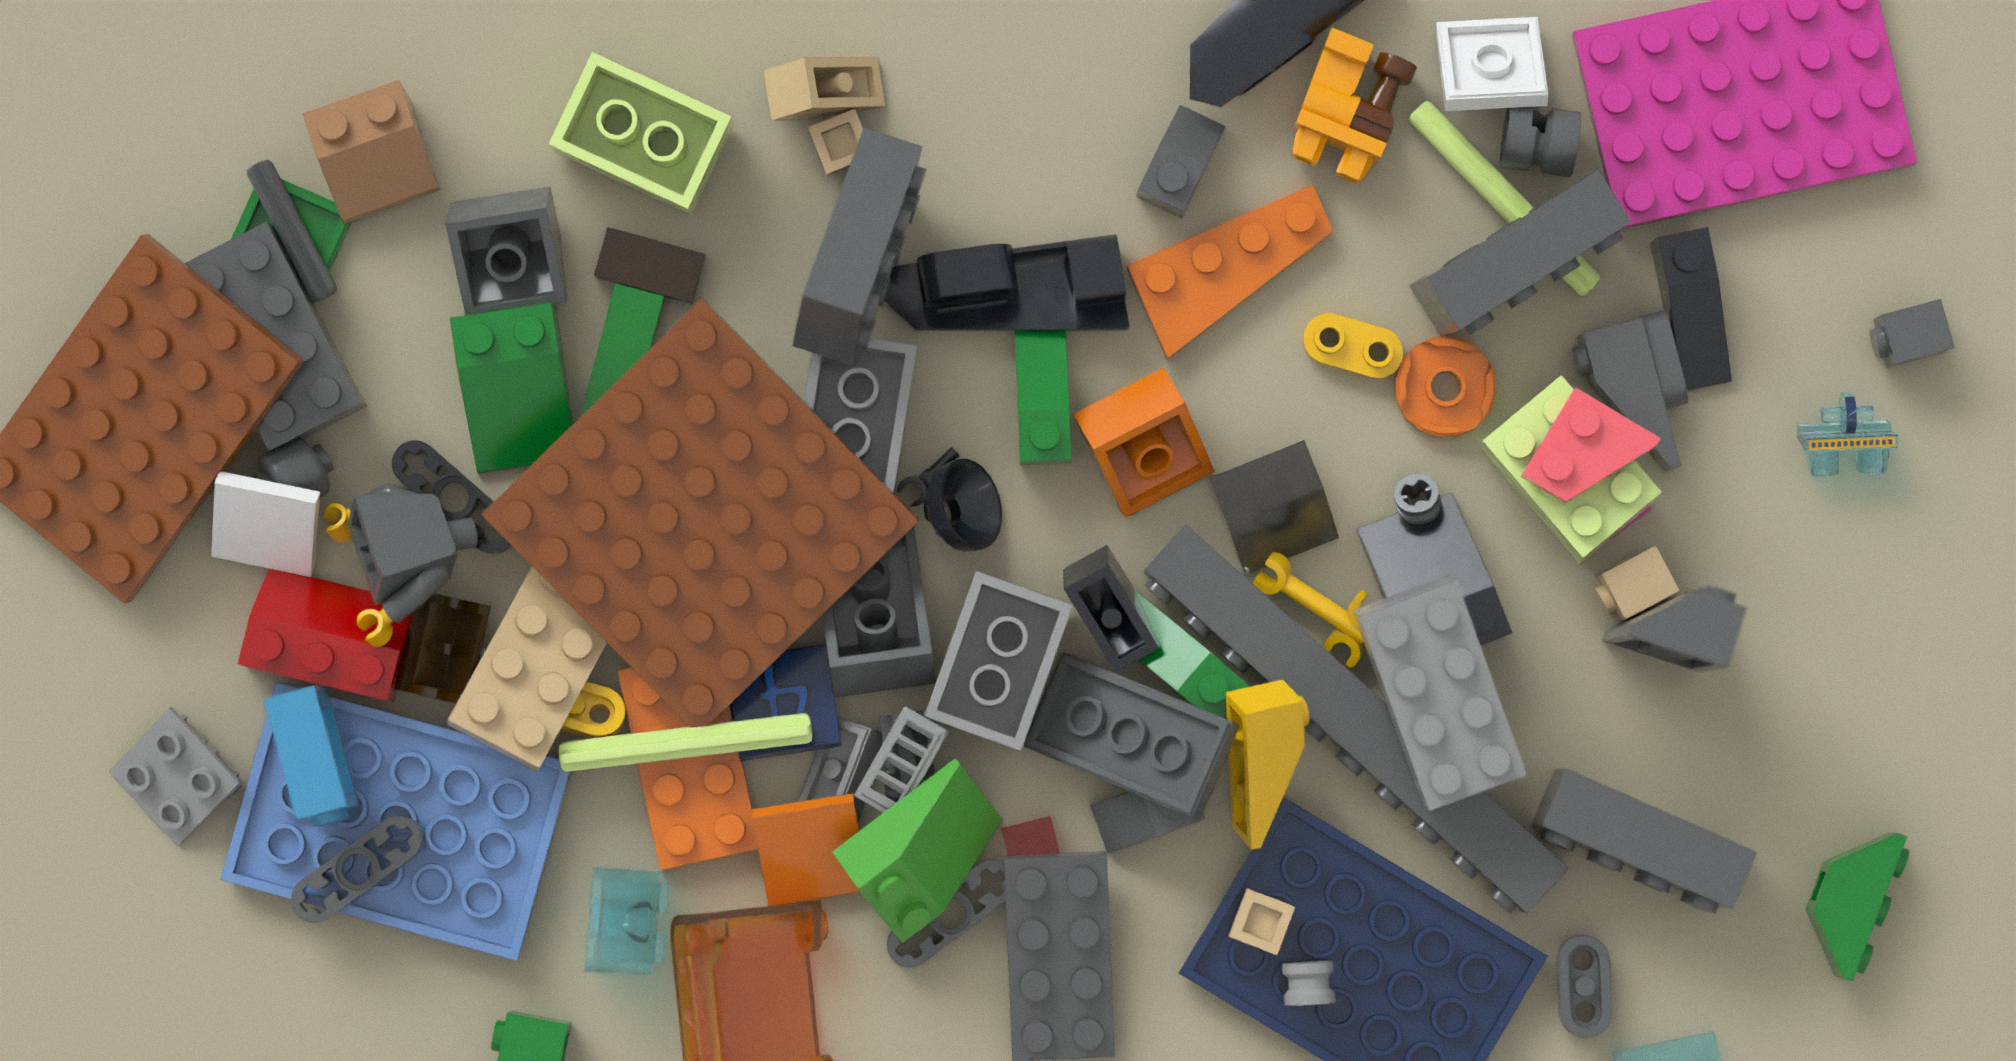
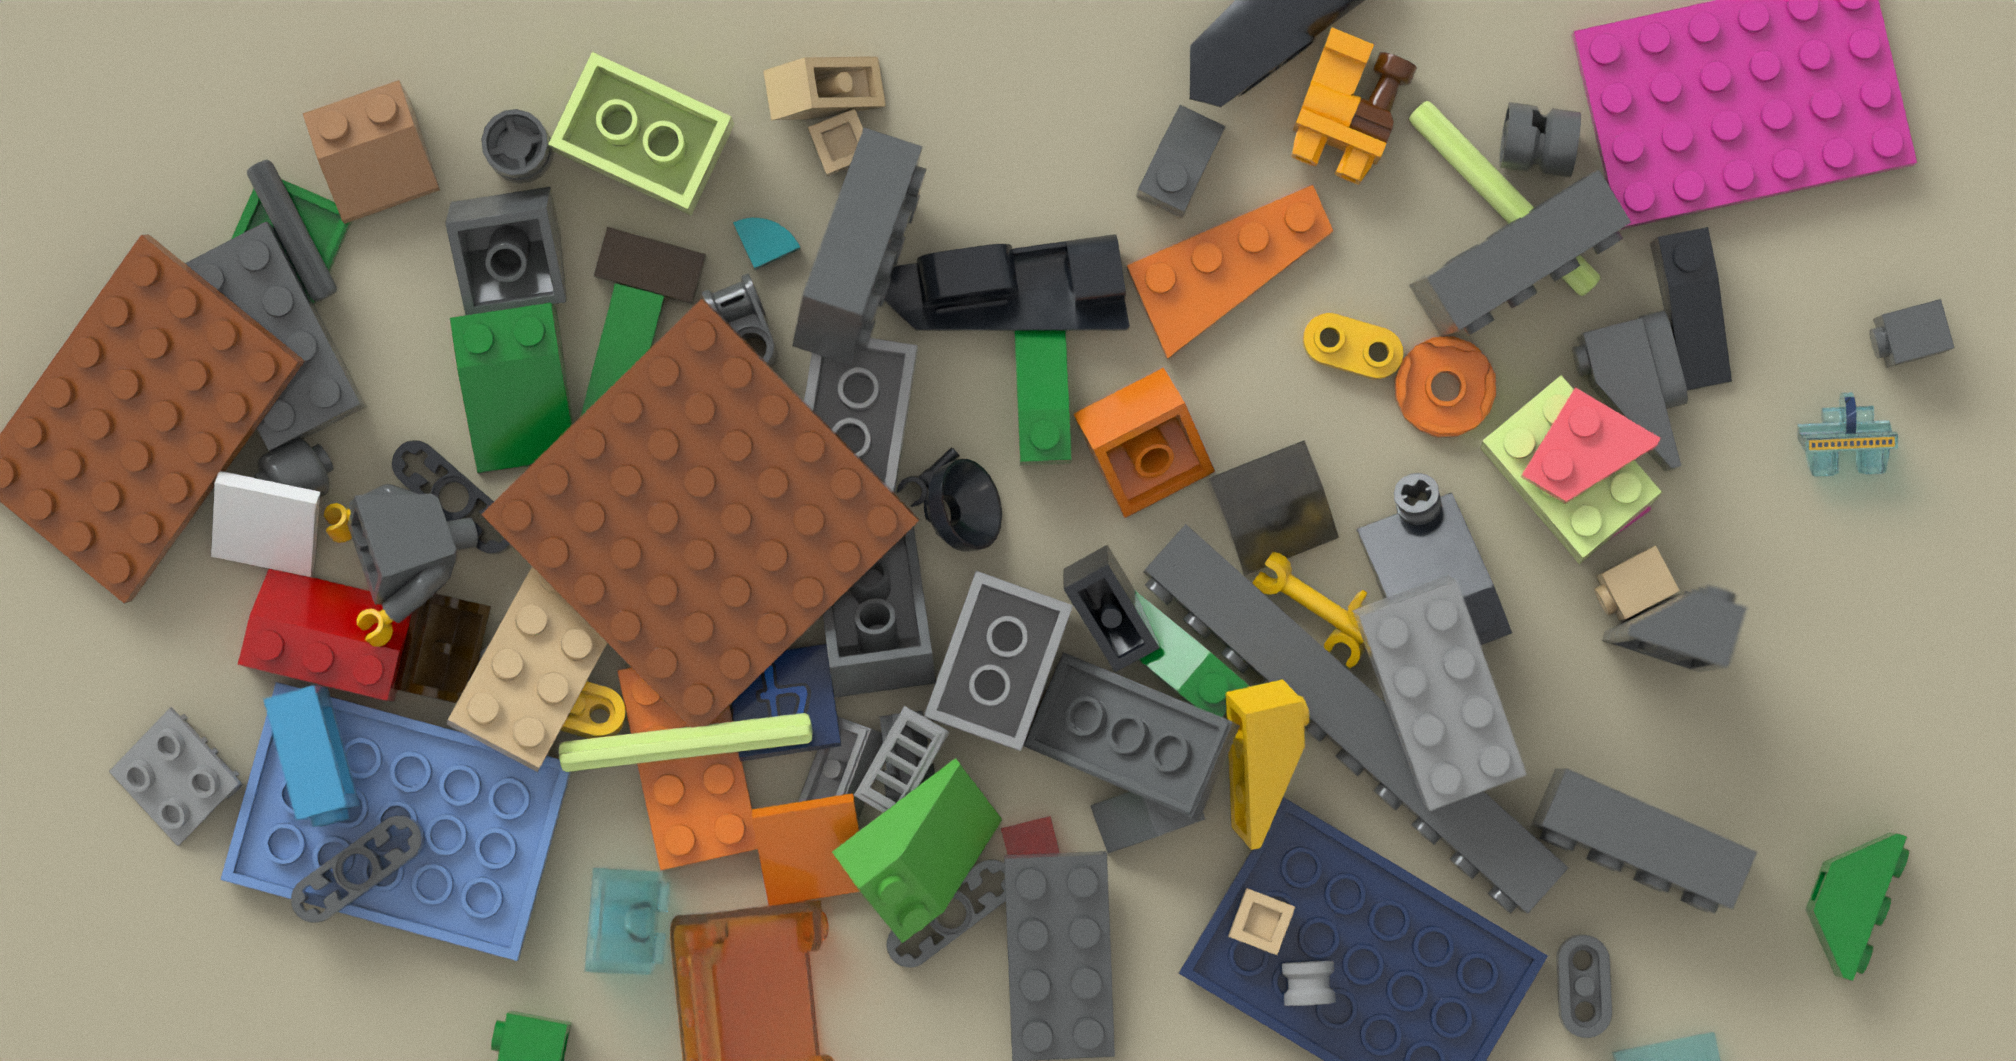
(517, 146): none -> dark grey wheel
(744, 313): none -> dark grey piece
(765, 240): none -> teal tile
(1491, 64): white tile -> none

